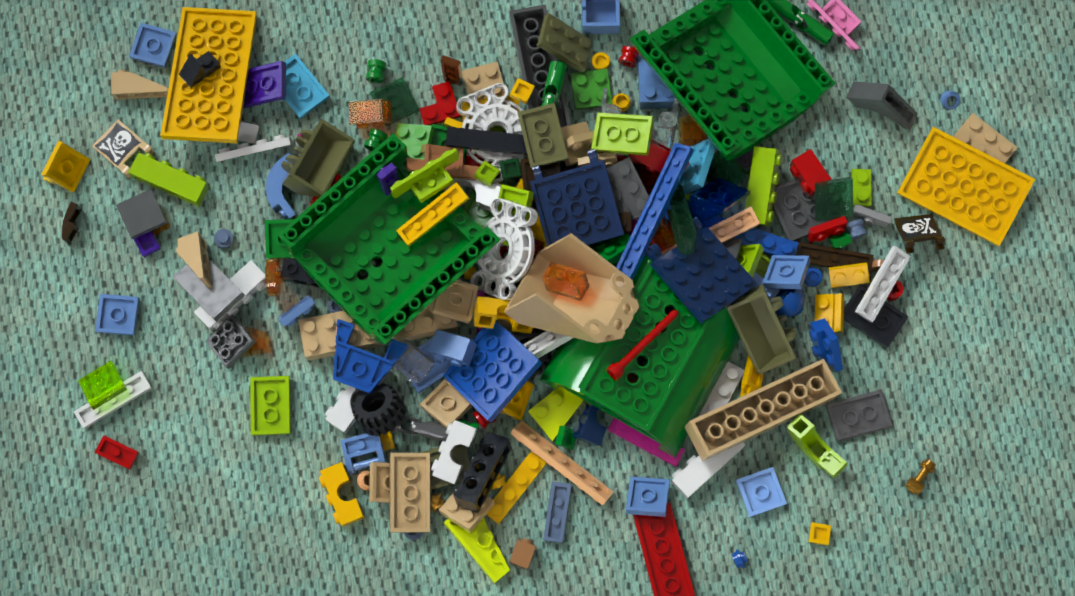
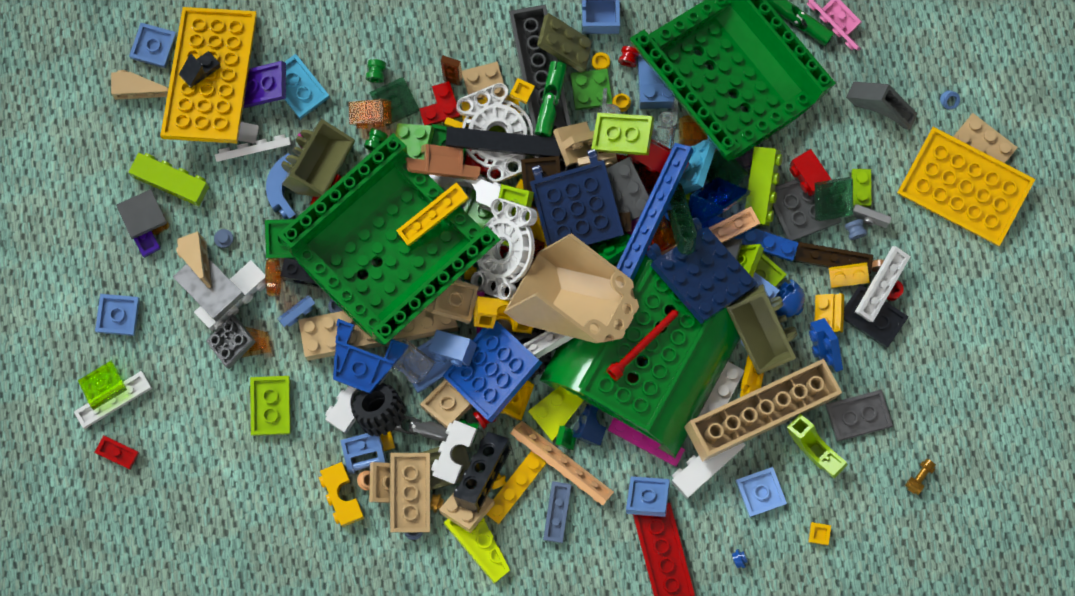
(65, 167): yellow bracket -> none
(69, 229): dark brown slope -> none
(119, 145): flag -> none
(387, 177): dark purple plate -> none
(429, 179): lime bracket -> none
(486, 173): lime tile -> none
(510, 169): dark green tile -> none
(523, 553): medium nougat brick -> none
(543, 135): olive plate -> none
(565, 281): clear orange brick -> none
(786, 272): medium blue plate -> none
(813, 277): blue tile -> none
(824, 230): red plate -> none
(840, 241): green plate -> none
(919, 229): flag -> none

